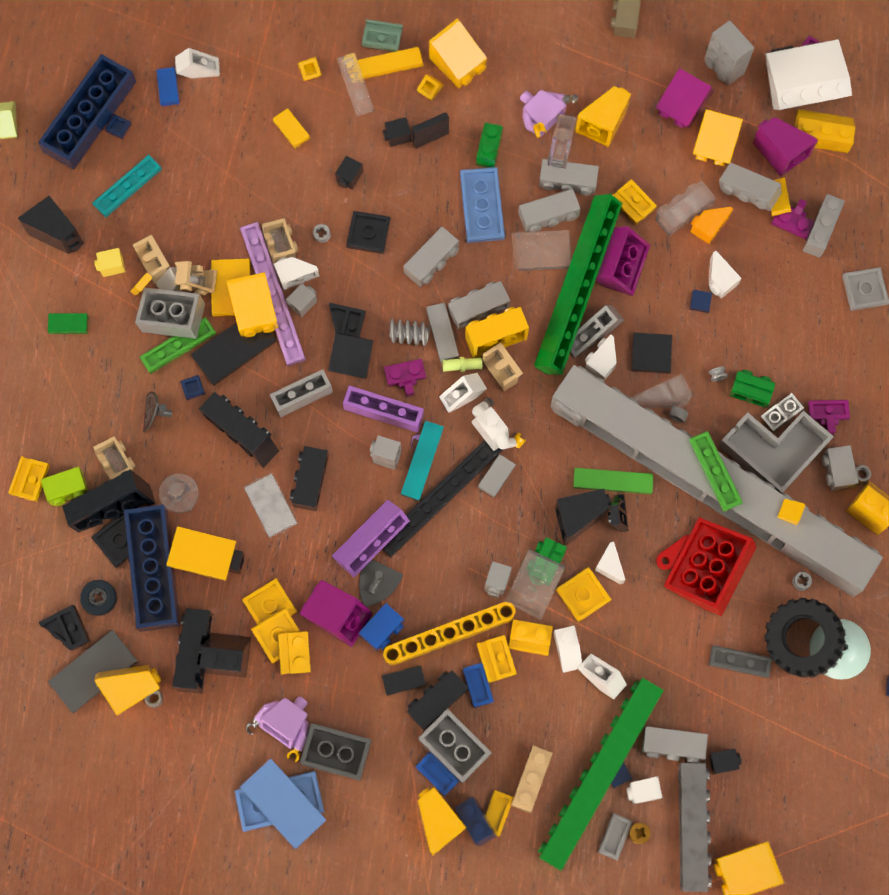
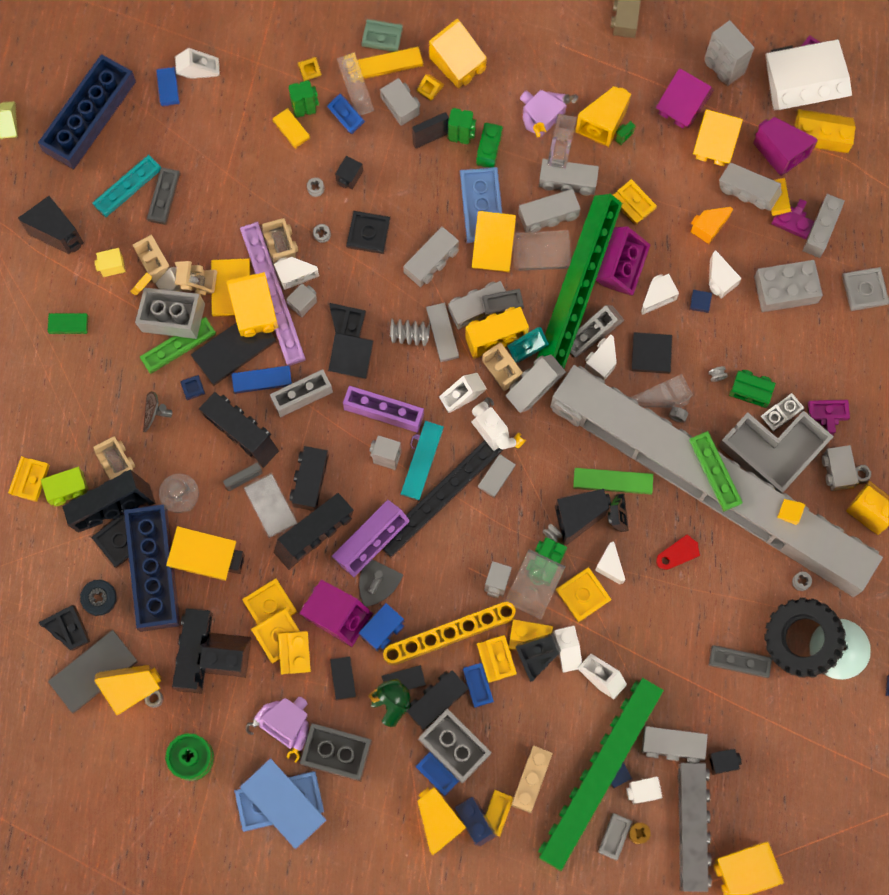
(118, 126): dark blue tile -> none
(163, 196): none -> dark grey tile
(178, 753): none -> green wheel
(243, 477): none -> dark grey tile
(261, 379): none -> blue tile
(303, 98): none -> green brick
(313, 530): none -> black wedge
(315, 193): none -> light grey bush
(343, 678): none -> black tile
(346, 113): none -> blue plate
(395, 697): none -> dark green helmet
(397, 132): black brick -> none
(400, 101): none -> light grey brick
(405, 375): magenta hinge -> none
(461, 126): none -> green brick
(462, 364): yellowish green pin -> none
(493, 241): none -> yellow tile
(501, 301): none -> dark grey tile
(528, 345): none -> teal plate
(535, 383): none -> light grey brick
(538, 654): none -> black wing
(552, 533): none -> light grey bush
(625, 132): none -> green plate
(661, 292): none -> white slope
(684, 207): clear brick -> none
(710, 566): red slope -> none
(788, 286): none -> light grey brick

